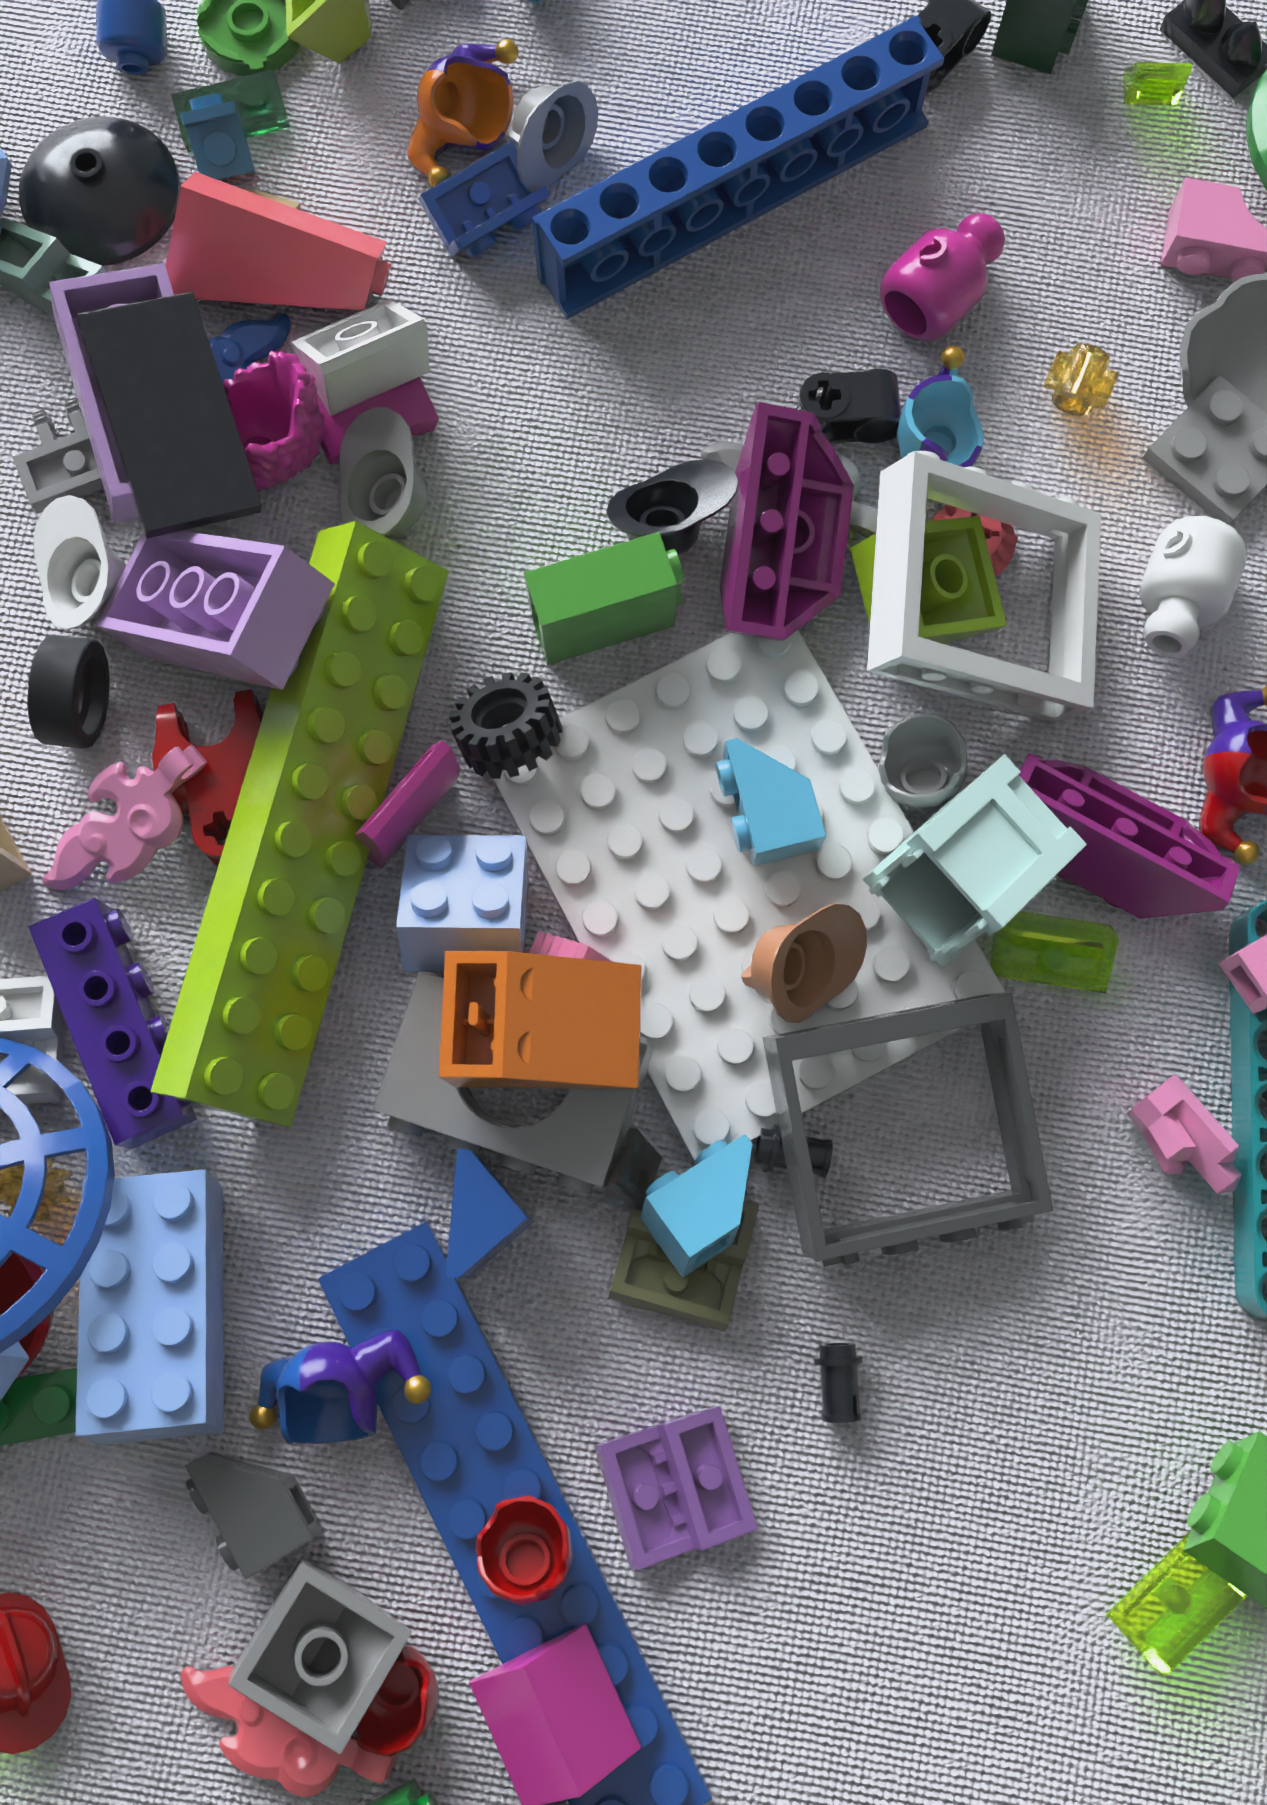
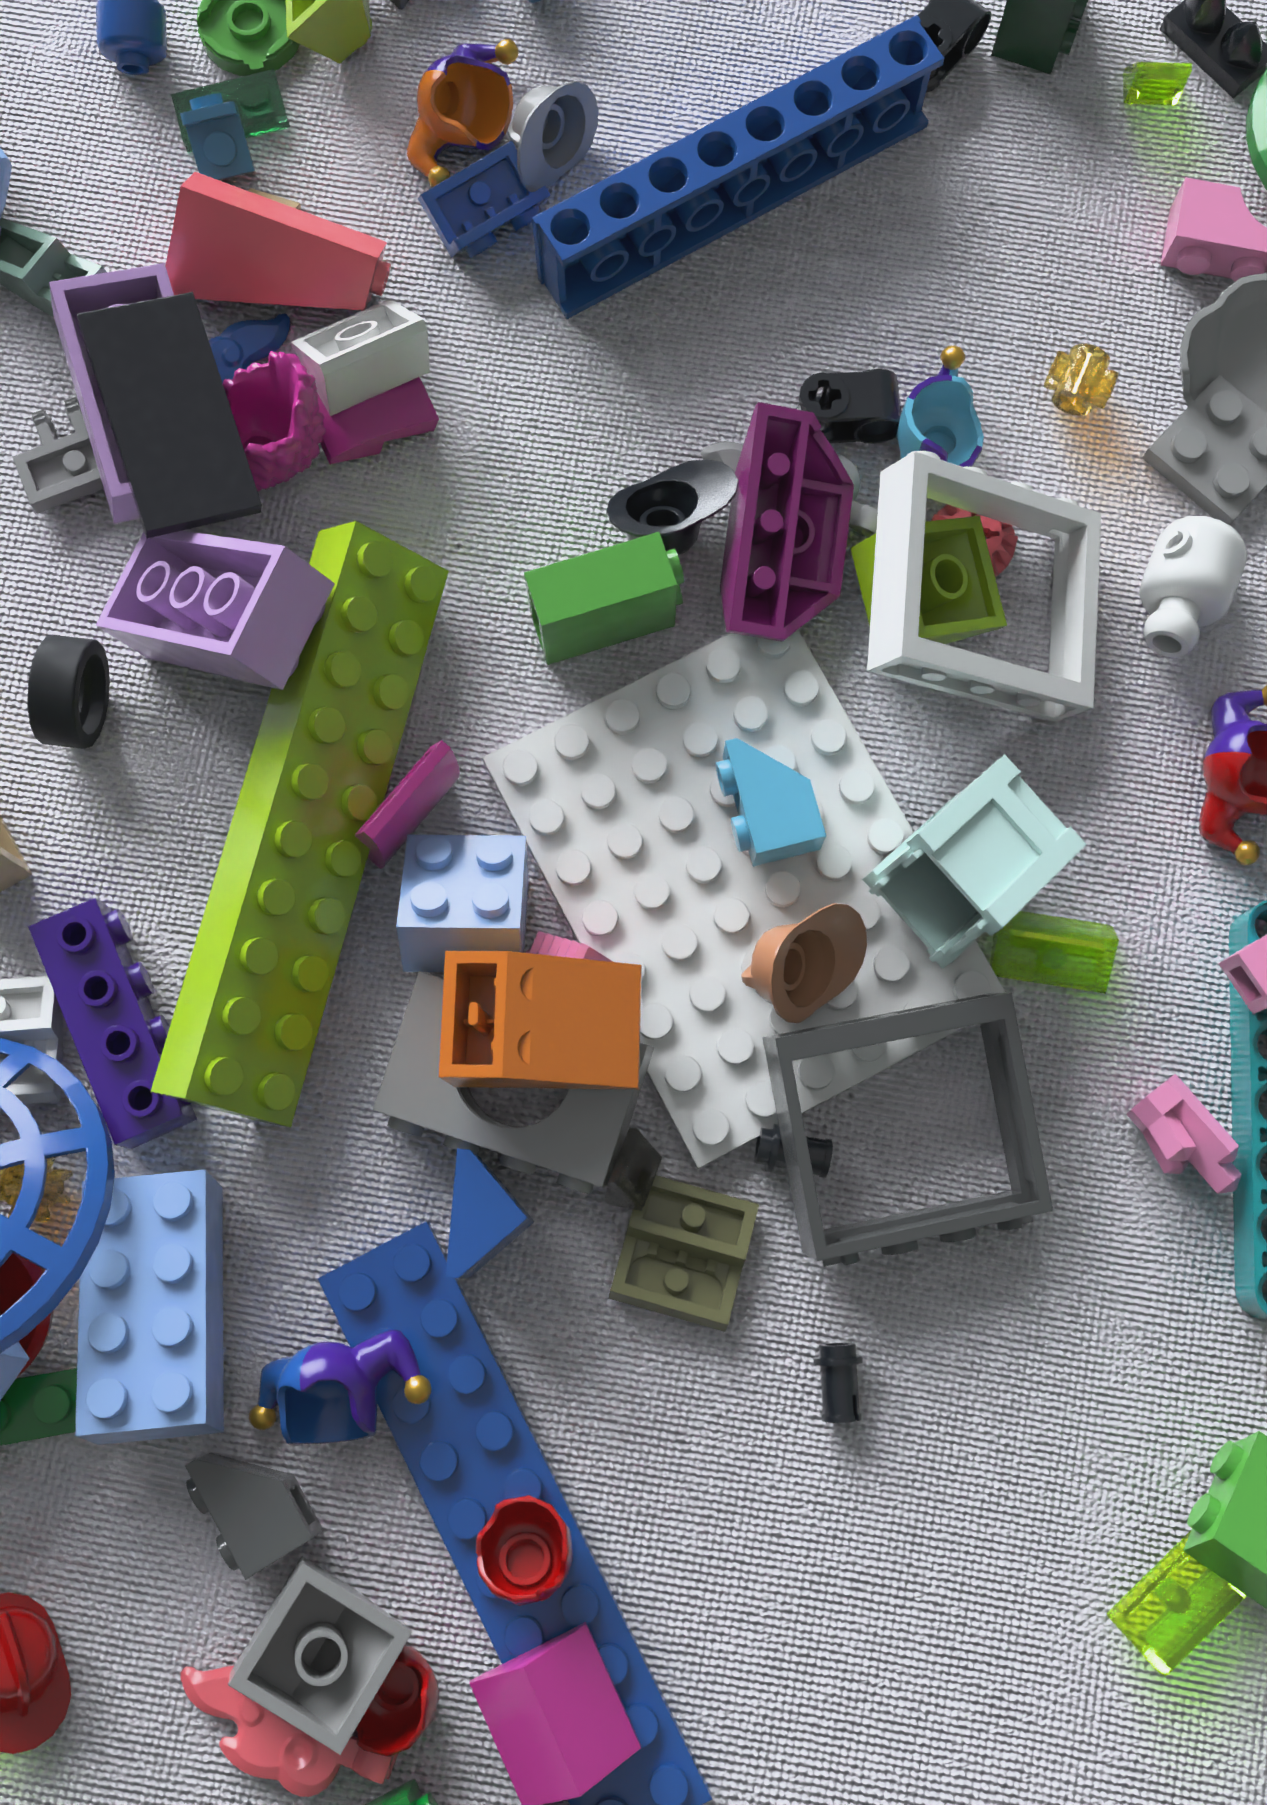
(74, 563): white piece -> none
(113, 208): black dish -> none
(144, 822): bright pink piece -> none
(213, 791): red piece -> none
(380, 474): light grey piece -> none
(529, 735): black tyre -> none
(675, 1487): medium lavender slope -> none
(702, 1208): medium azure slope -> none
(923, 761): light grey hair -> none
(941, 277): dark pink piece -> none
(1134, 848): magenta wedge -> none

